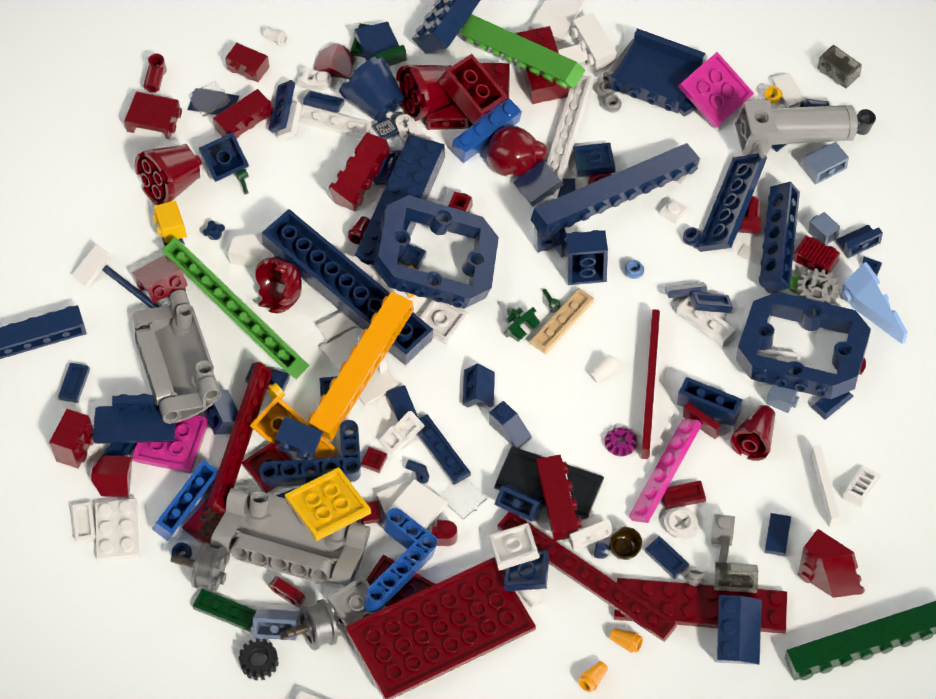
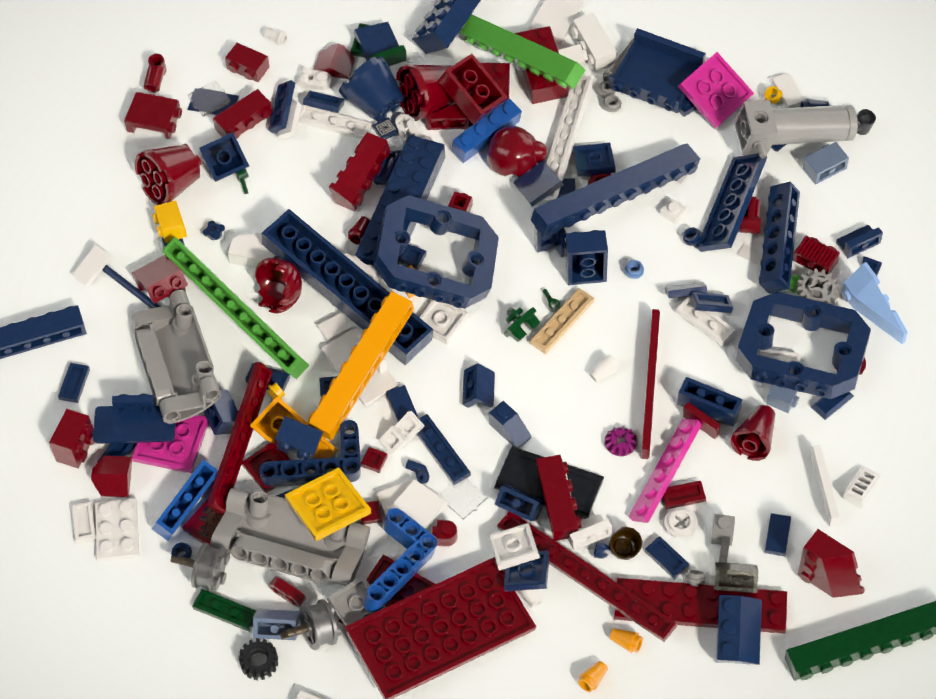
(824, 228): sand blue brick -> none
(839, 66): clear smoke brick -> none

